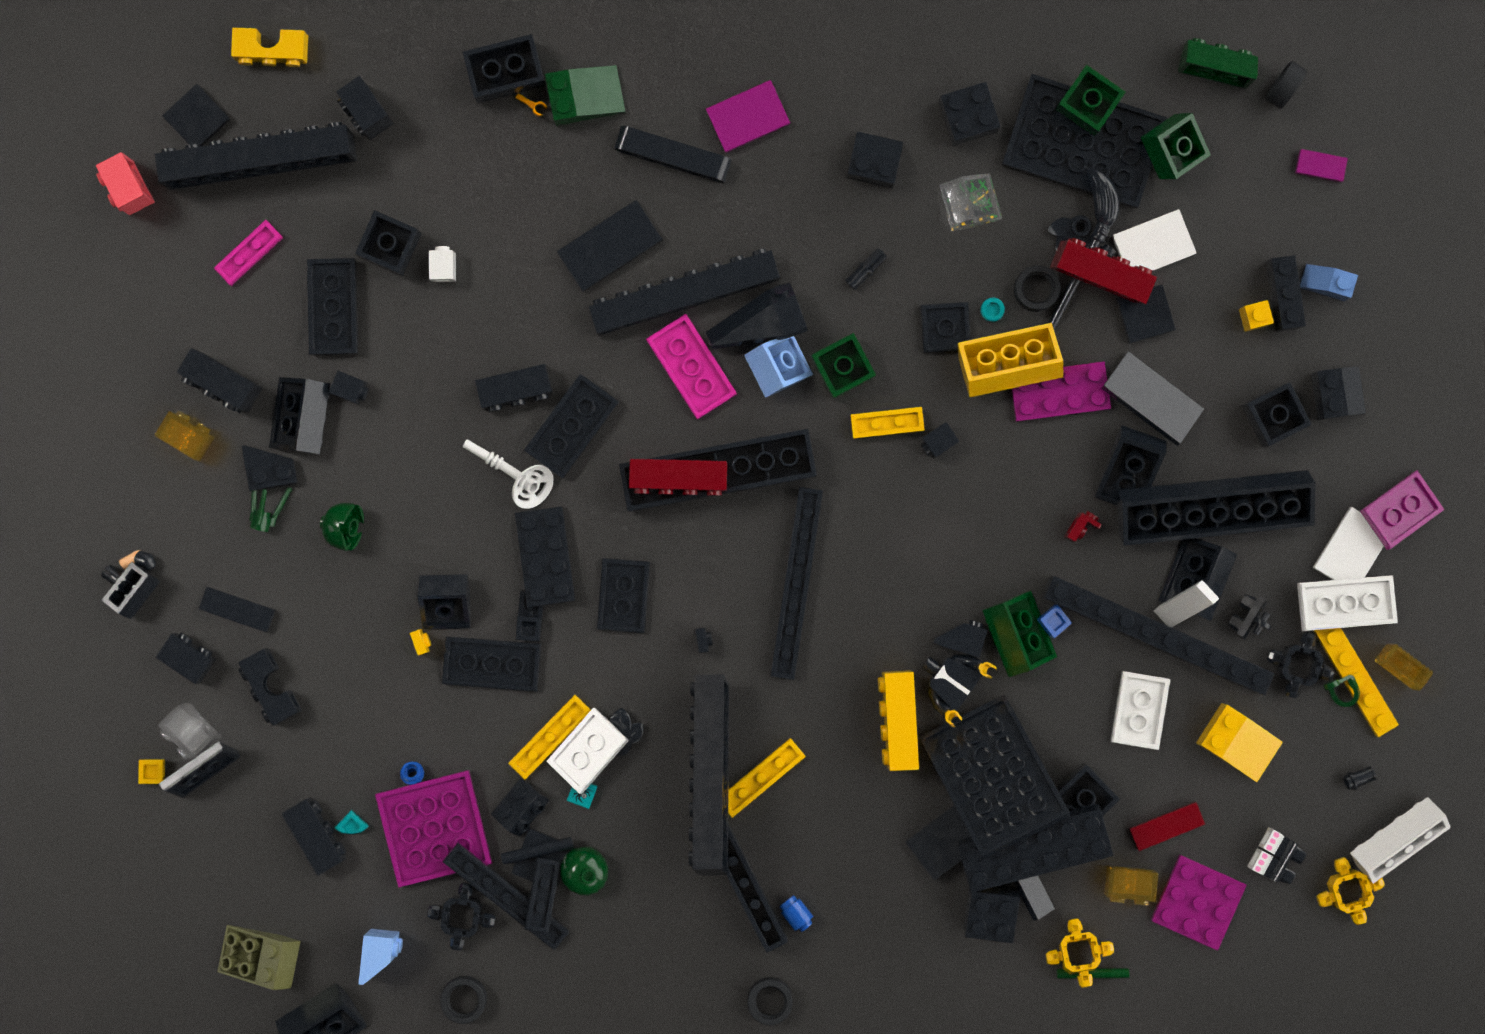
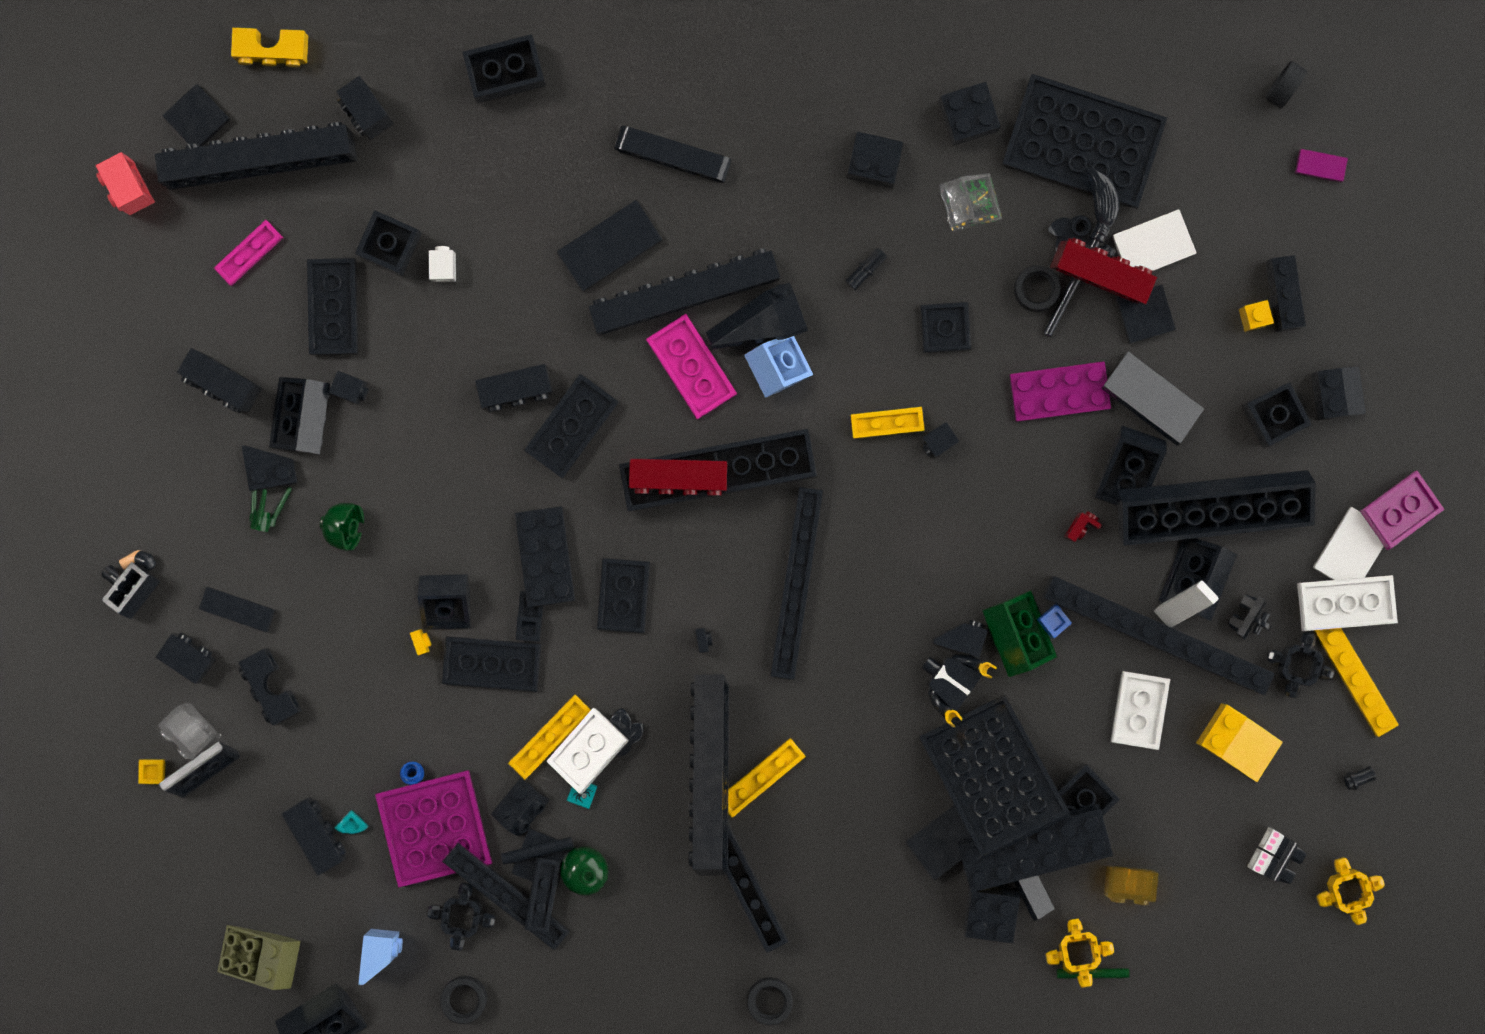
(184, 435): clear yellow brick -> none
(525, 478): white dish -> none
(531, 104): light orange hand -> none
(584, 94): dark green slope -> none
(748, 116): magenta tile -> none
(796, 913): blue brick -> none
(843, 366): dark green brick -> none
(899, 719): yellow brick -> none
(992, 309): teal tile -> none
(1010, 360): yellow brick -> none
(1090, 100): dark green brick -> none
(1167, 826): dark red tile -> none
(1175, 146): dark green brick -> none
(1198, 902): magenta plate -> none
(1218, 63): dark green slope -> none
(1328, 281): medium blue slope -> none
(1352, 681): dark green piece -> none
(1400, 840): white brick -> none
(1404, 666): clear yellow brick -> none

